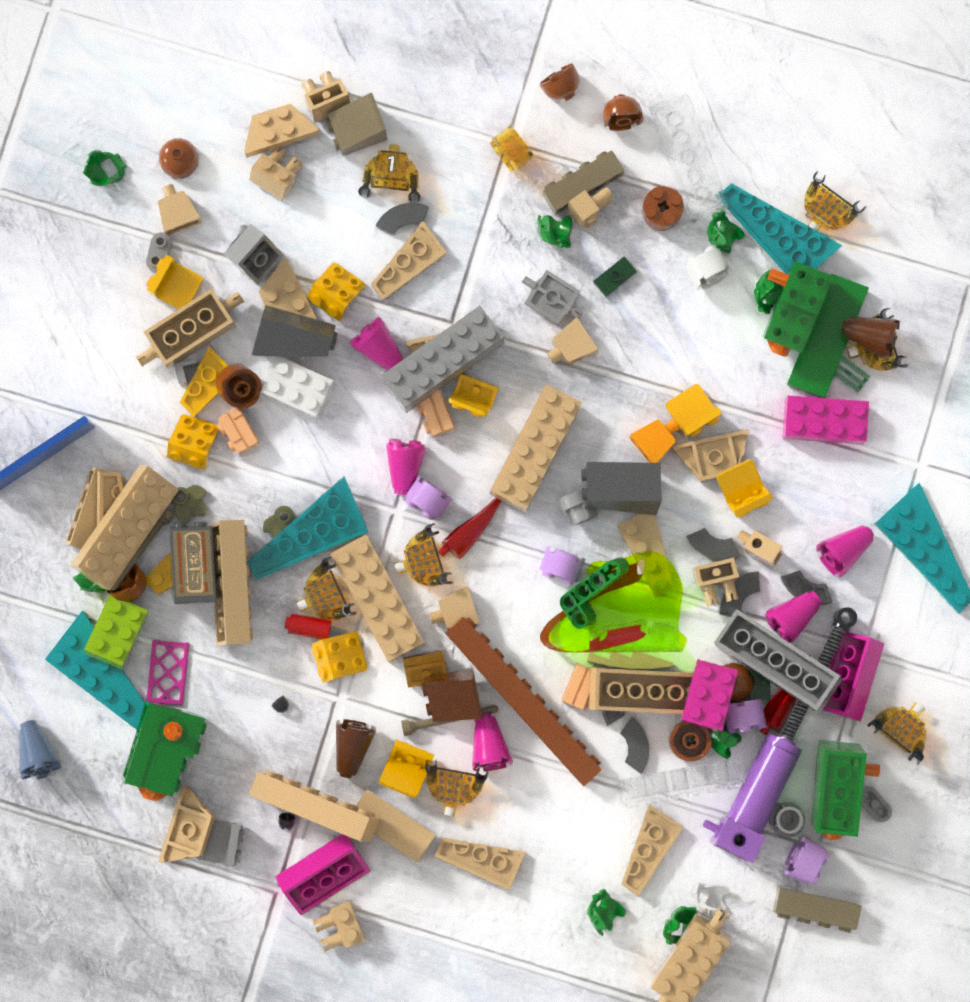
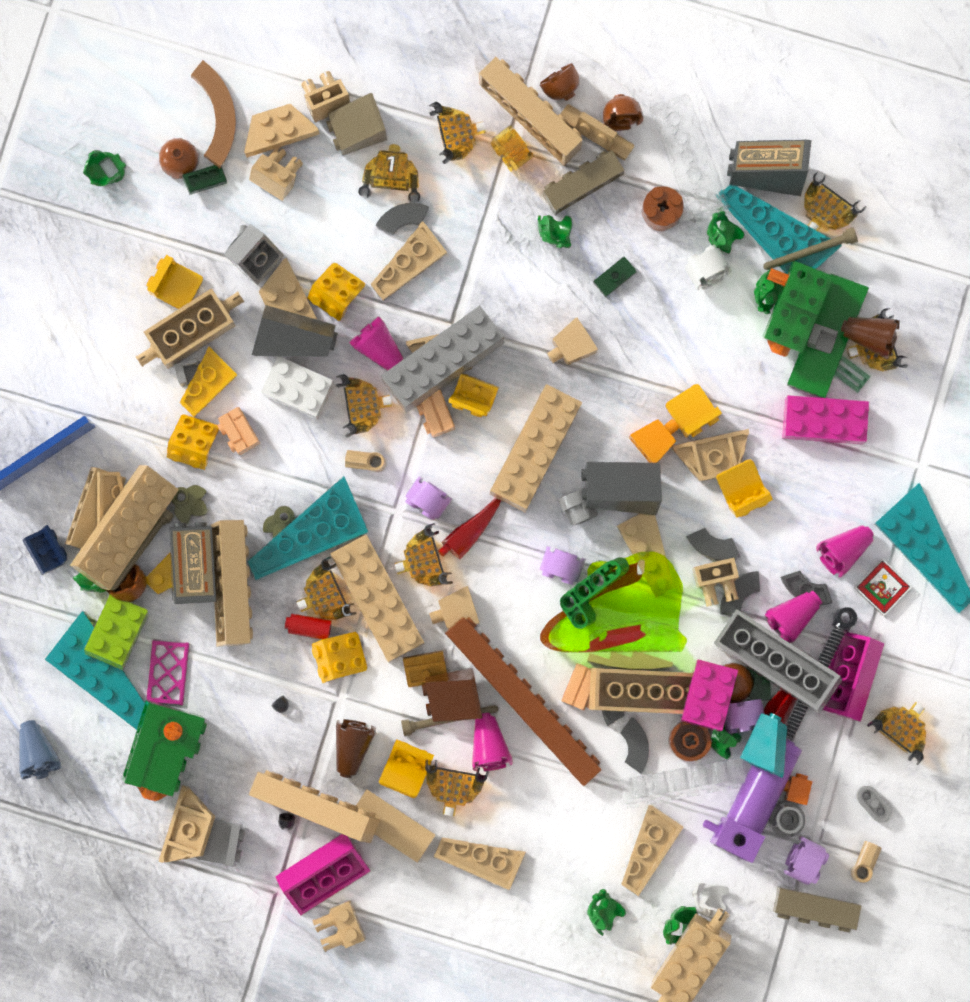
(45, 550): none -> dark blue bracket
(158, 251): light grey plate -> none
(176, 211): tan torso -> none
(204, 179): none -> dark green plate
(223, 110): none -> medium nougat tile
(249, 382): dark orange brick -> none
(362, 404): none -> clear yellow torso
(363, 460): none -> tan piece
(404, 463): dark pink cone -> none
(456, 131): none -> clear yellow torso
(530, 111): none -> tan brick
(552, 297): light grey plate -> none
(586, 208): tan brick -> none
(597, 132): none -> tan bracket
(767, 554): tan torso -> none
(767, 745): none -> slope
(770, 165): none -> slope
(798, 789): none -> orange brick
(822, 338): none -> light grey panel
(839, 788): green piece -> none
(847, 237): none -> dark tan piece
(866, 859): none -> tan piece
(882, 587): none -> tile

